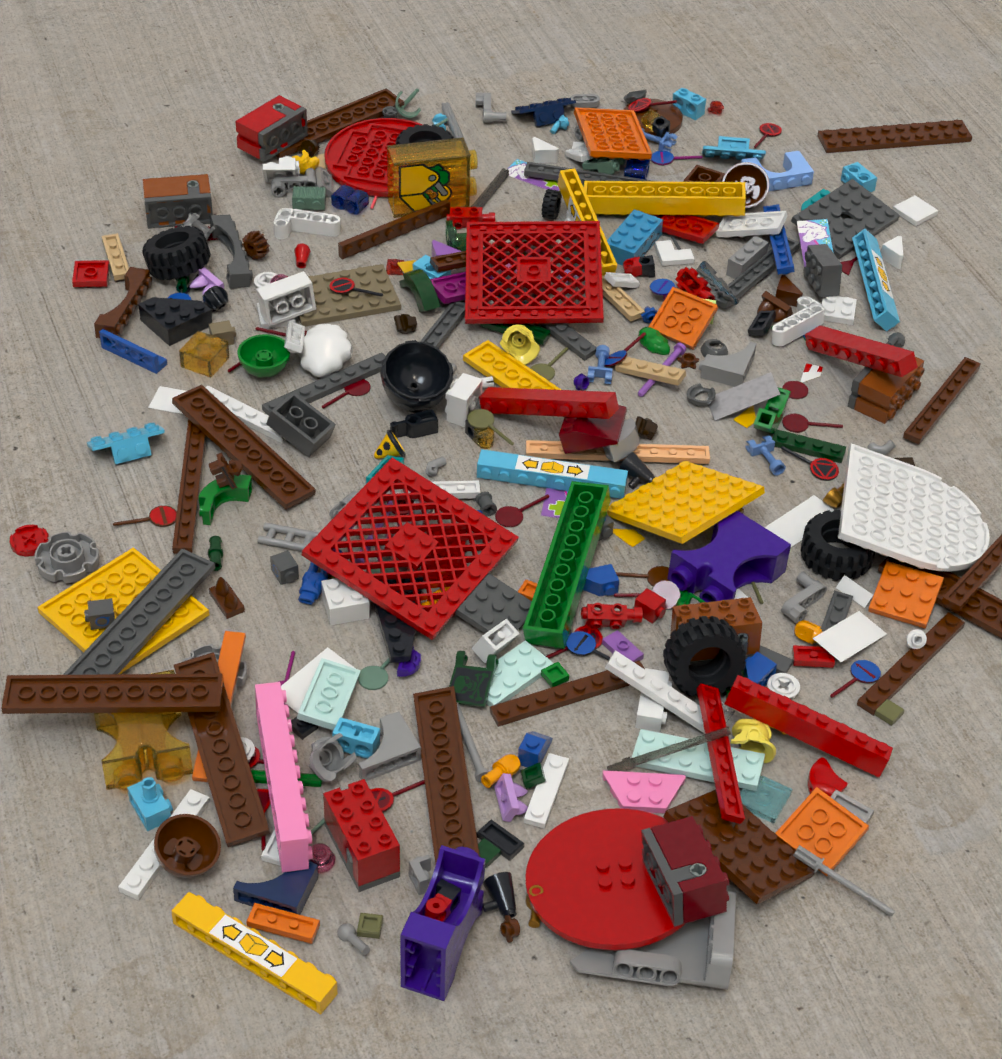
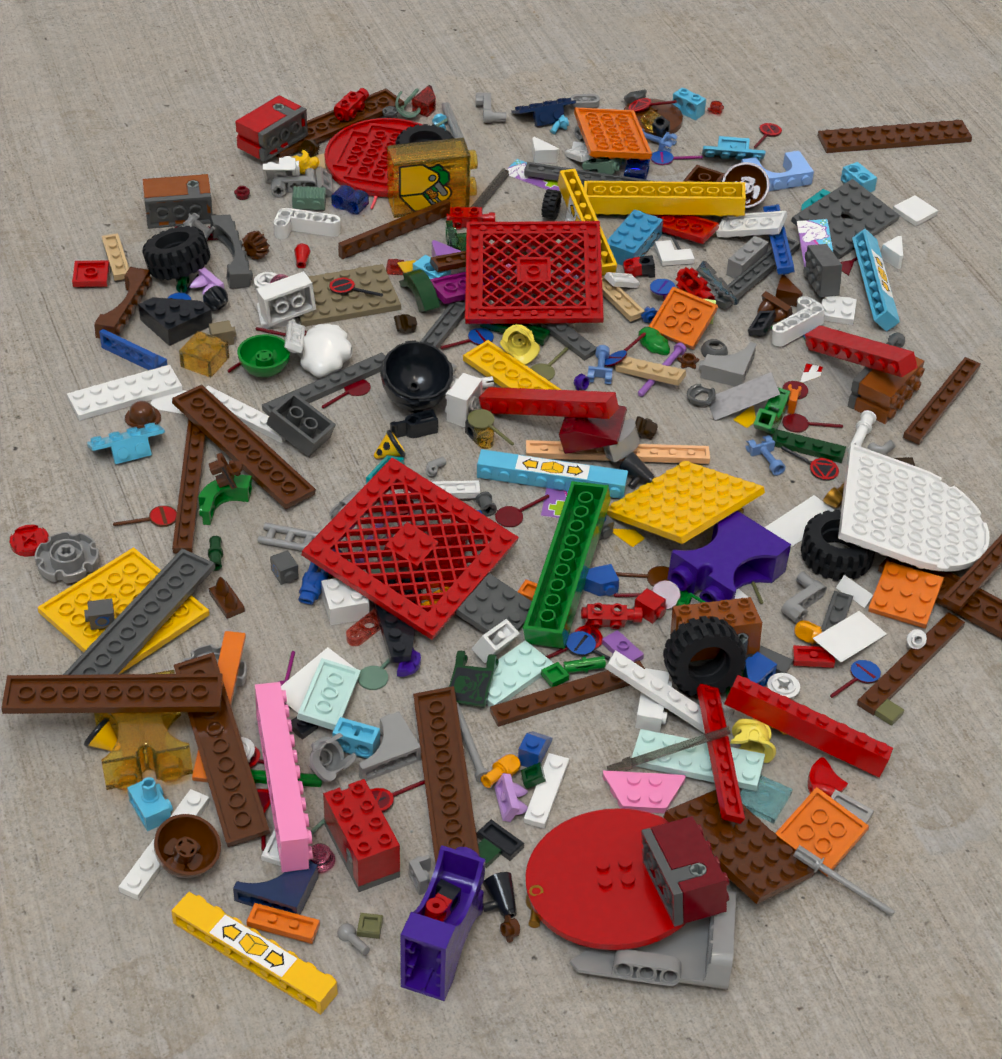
(102, 736): none -> yellow hat
(124, 392): none -> white plate
(141, 414): none -> reddish brown hat
(242, 192): none -> dark red plate
(351, 104): none -> red brick
(365, 632): none -> clear red beam
(425, 101): none -> clear red slope
(475, 336): none -> blue piece
(585, 664): none -> green pin
(792, 401): none -> orange plate
(863, 427): none -> white pin

